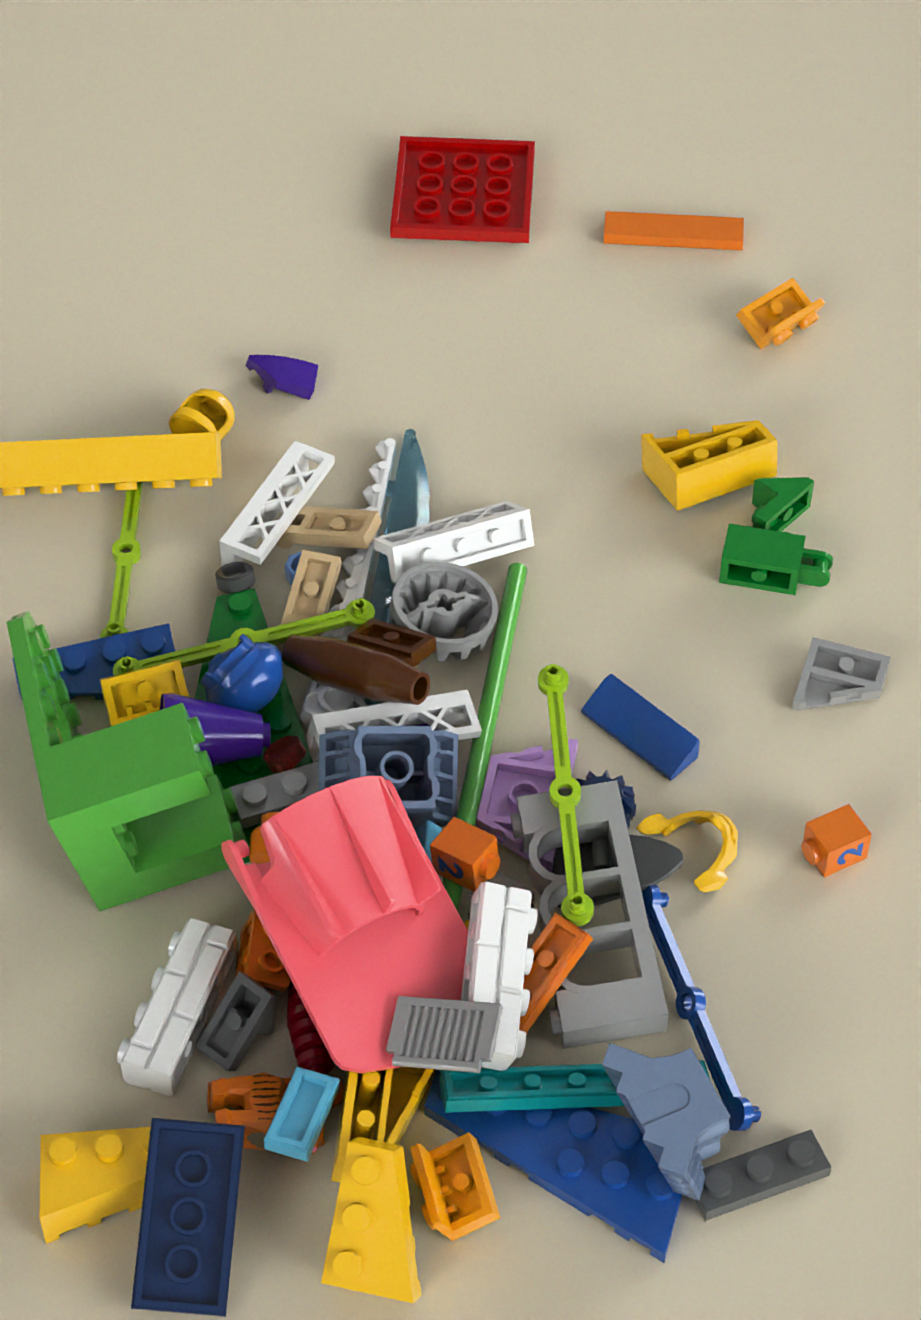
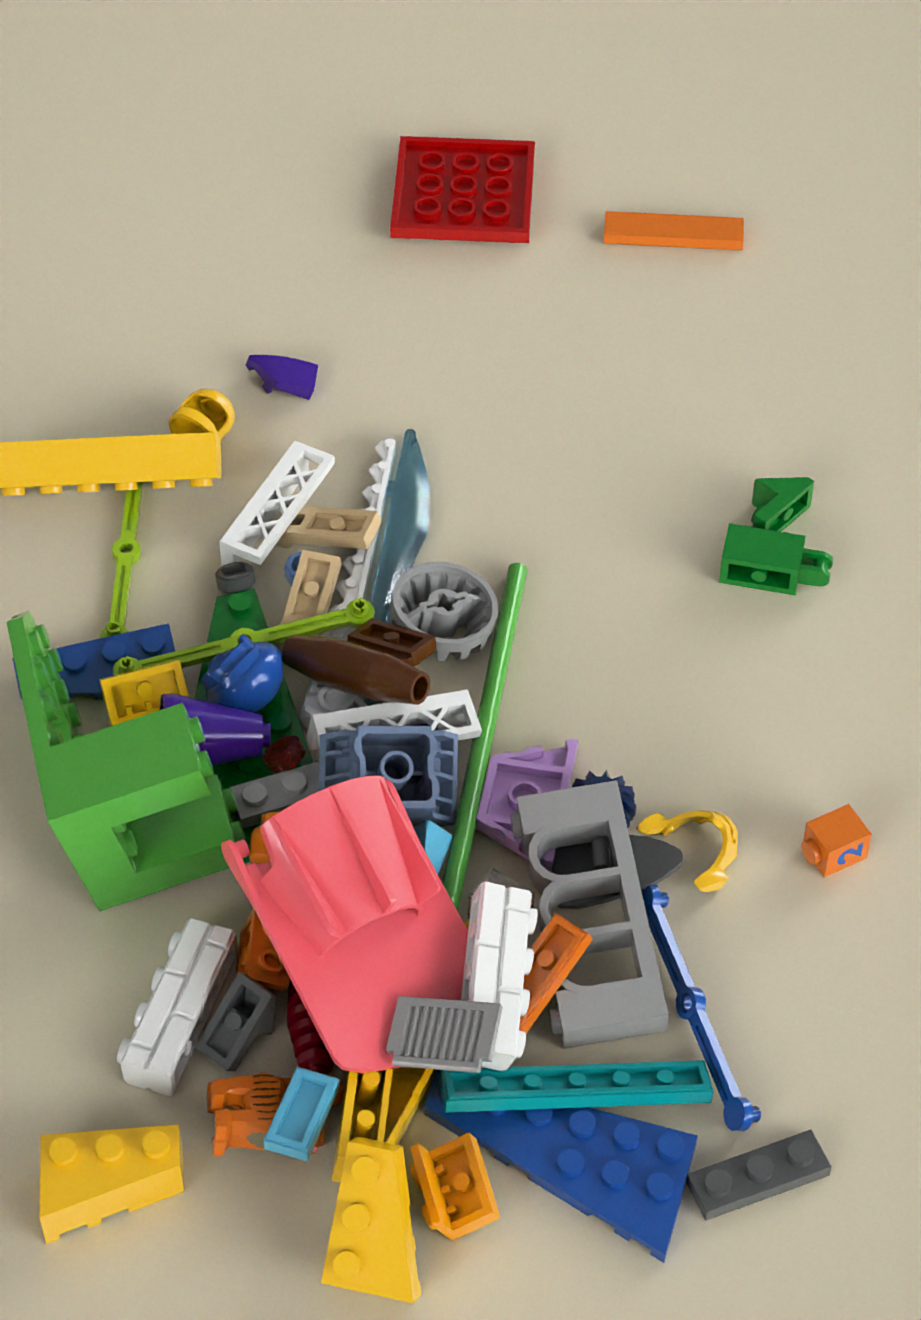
(188, 1217): dark blue tile -> none
(459, 538): white fence -> none
(465, 854): orange brick -> none
(576, 906): lime piece -> none
(641, 727): blue slope -> none
(673, 1111): sand blue slope -> none
(709, 463): yellow wedge -> none
(778, 313): light orange bracket -> none
(839, 675): light grey wing -> none

